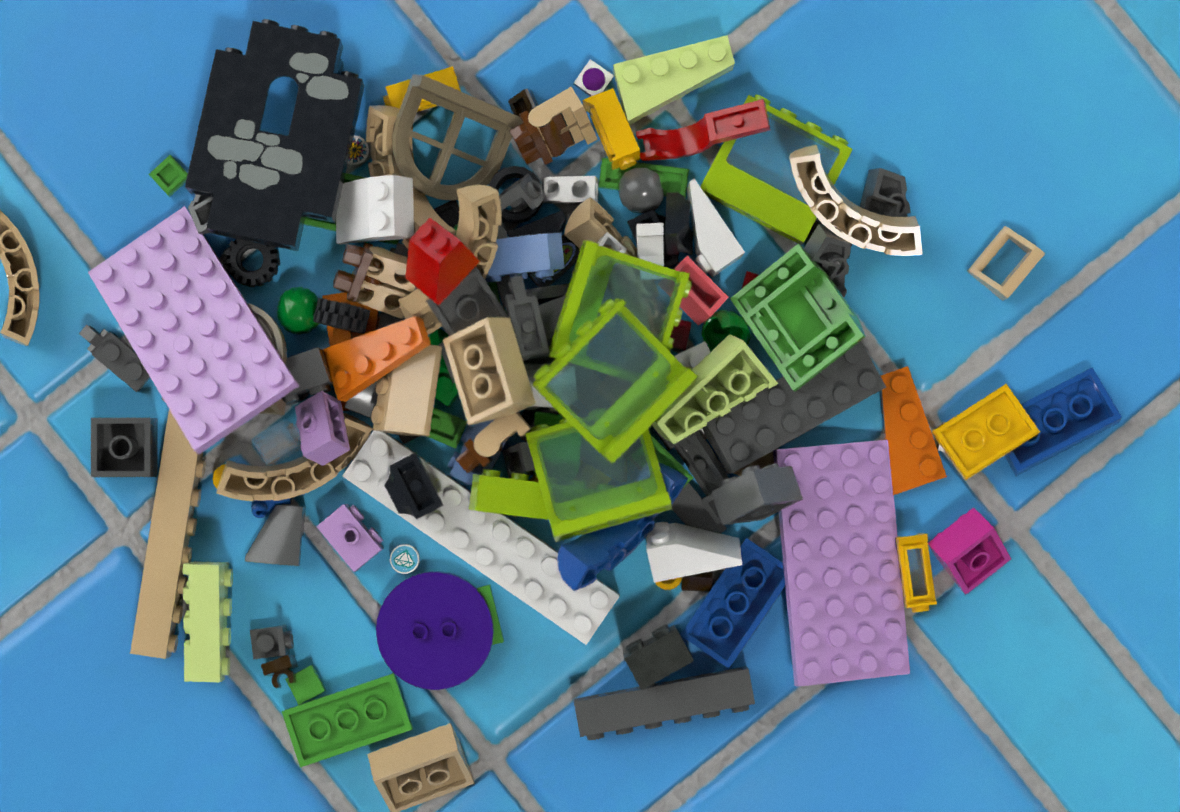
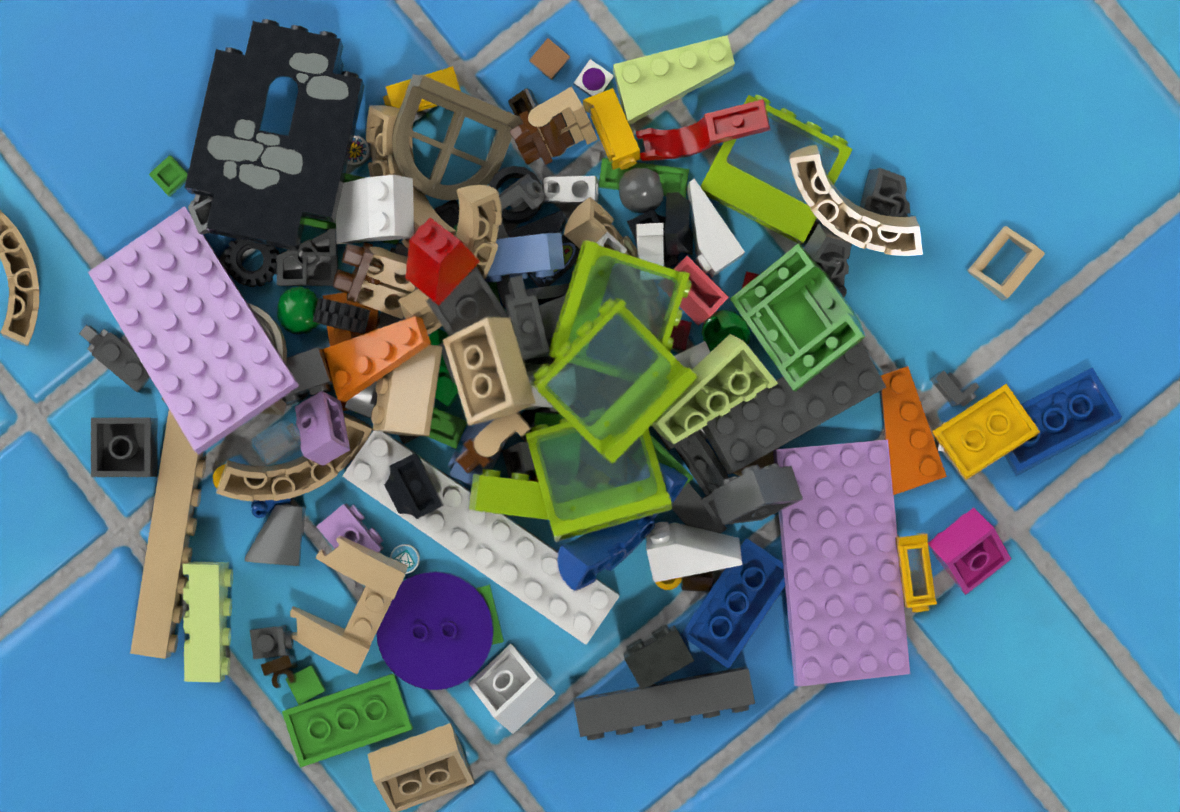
(312, 264): none -> dark grey slope
(381, 581): none -> tan wedge
(511, 689): none -> white slope
(549, 59): none -> medium nougat tile
(949, 388): none -> dark grey bracket

